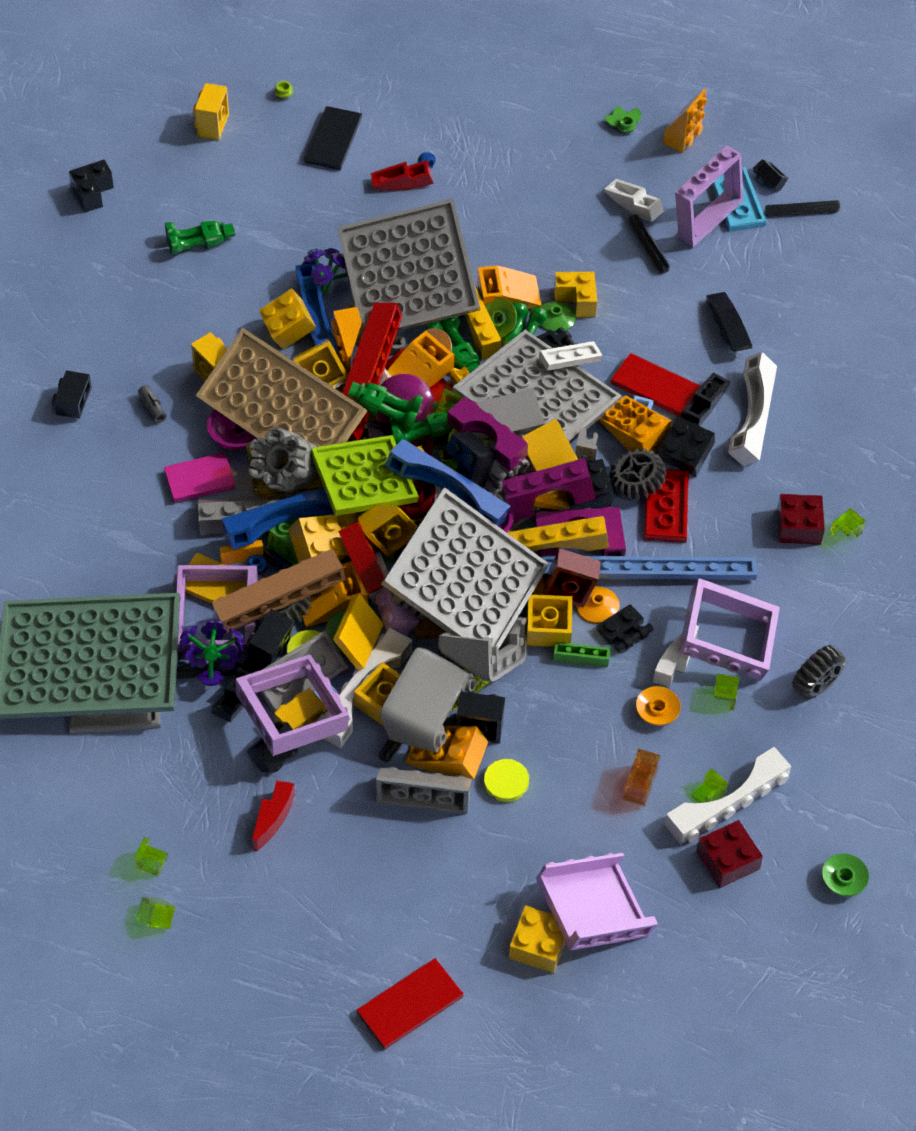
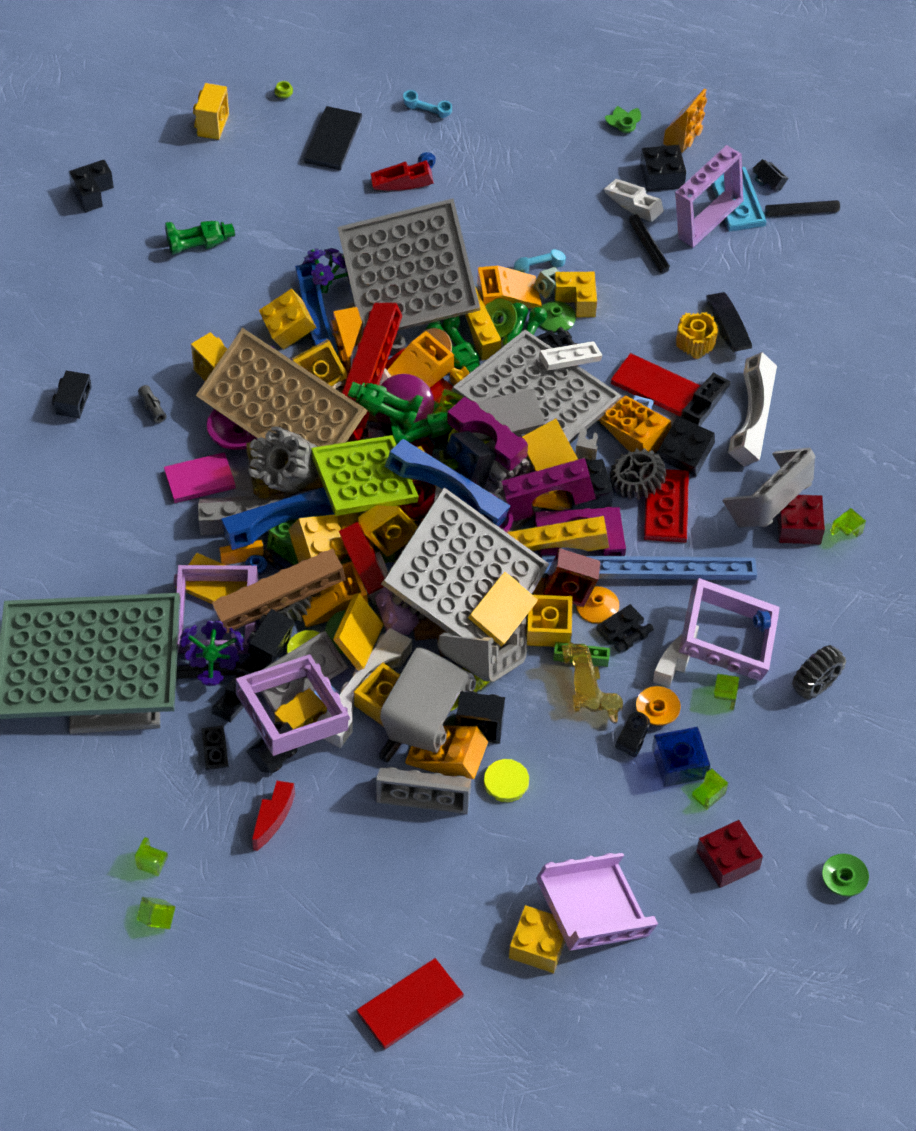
(214, 747): none -> black slope
(411, 100): none -> medium azure bar
(502, 608): none -> yellow tile
(545, 282): none -> sand green bracket
(556, 259): none -> medium azure bar
(585, 683): none -> clear yellow animal
(632, 738): none -> black piece
(641, 777): clear orange brick -> none
(662, 167): none -> black brick
(680, 756): none -> clear blue brick
(691, 819): white arch -> none
(696, 334): none -> yellow brick
(762, 620): none -> blue plate
(775, 494): none -> light grey windscreen

